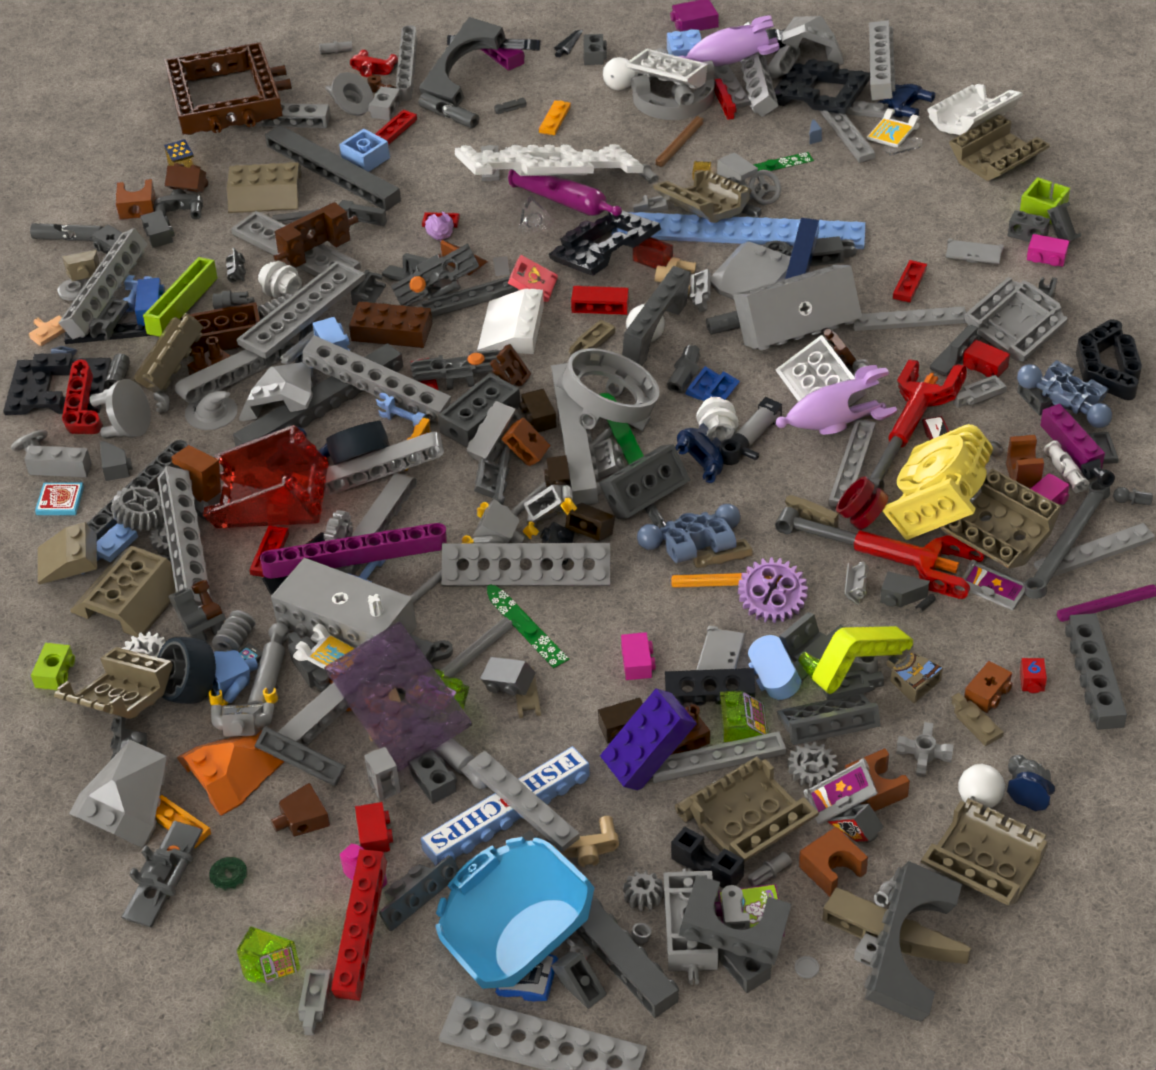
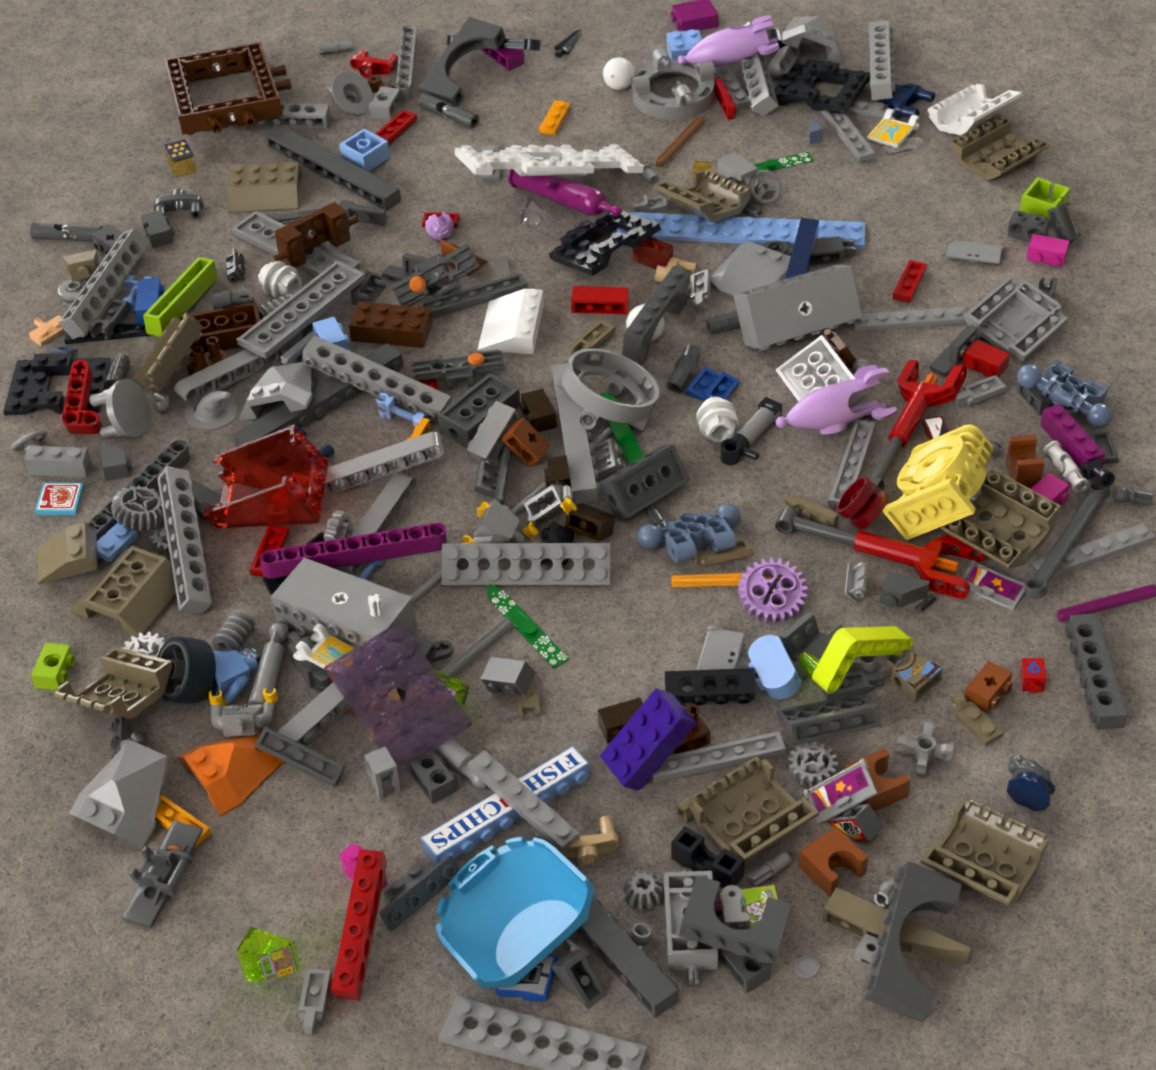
(135, 203): dark orange piece -> none
(186, 178): reddish brown brick -> none
(197, 618): dark grey hips -> none
(203, 472): dark orange piece -> none
(235, 866): clear green gear -> none
(301, 812): reddish brown torso -> none
(357, 441): black wheel -> none
(372, 827): red brick -> none
(510, 105): dark grey axle -> none
(512, 364): reddish brown plate -> none
(534, 277): coral container -> none
(594, 49): dark grey brick -> none
(636, 656): dark pink brick -> none
(669, 68): white slope -> none
(702, 450): dark blue connector -> none
(741, 716): clear neon green slope -> none
(982, 785): white helmet -> none
(1121, 382): black piece -> none

